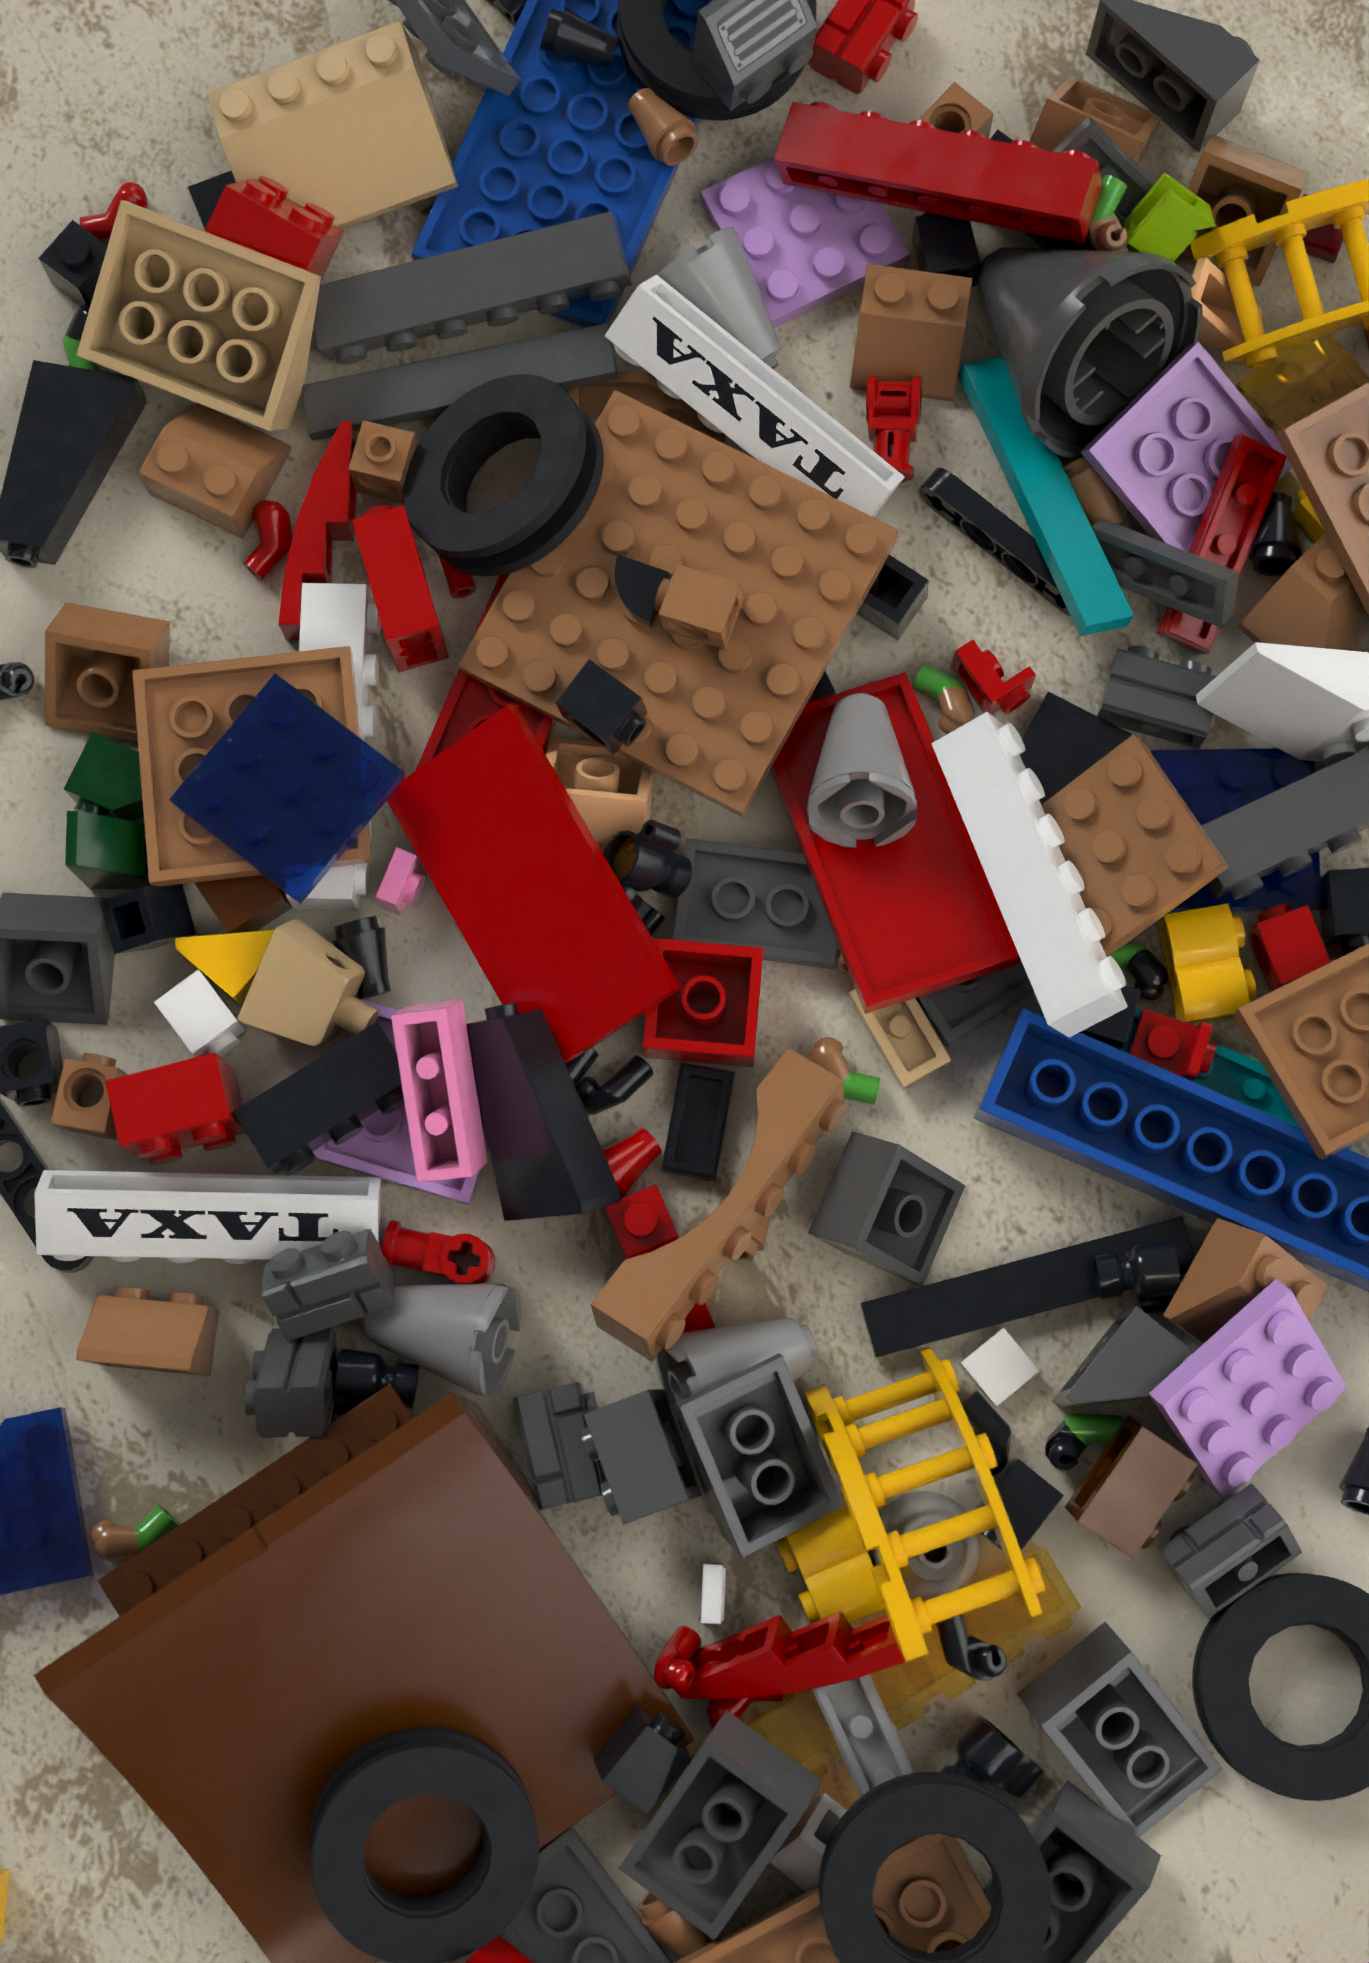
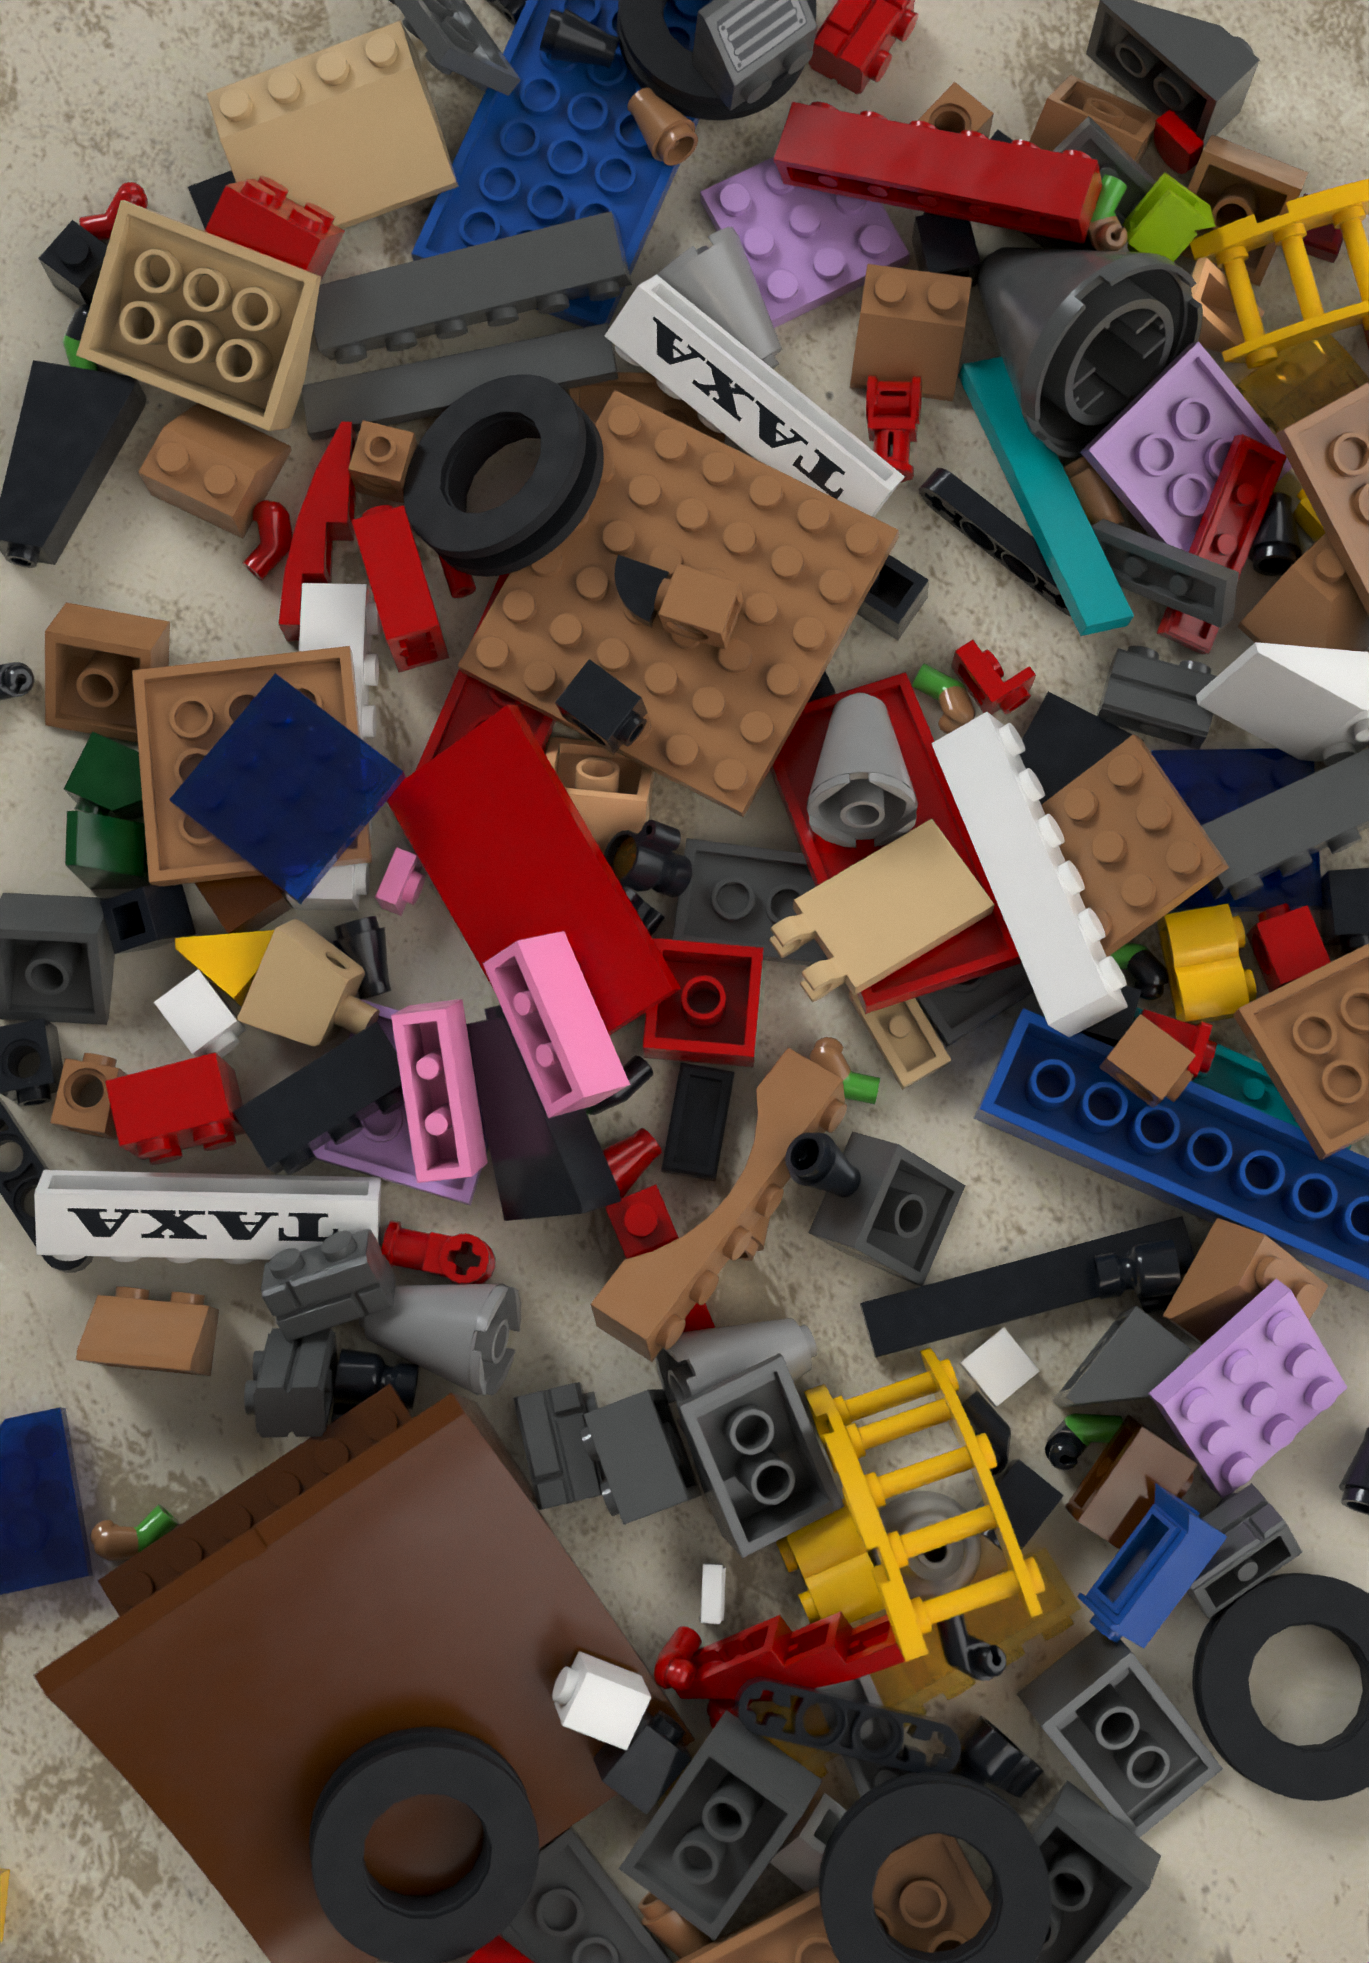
(556, 1023): none -> bright pink brick
(600, 1700): none -> white brick
(820, 1164): none -> black cone
(845, 1733): none -> black beam
(883, 912): none -> tan tile
(1149, 1063): none -> medium nougat brick
(1152, 1570): none -> blue window
(1177, 143): none -> red tile

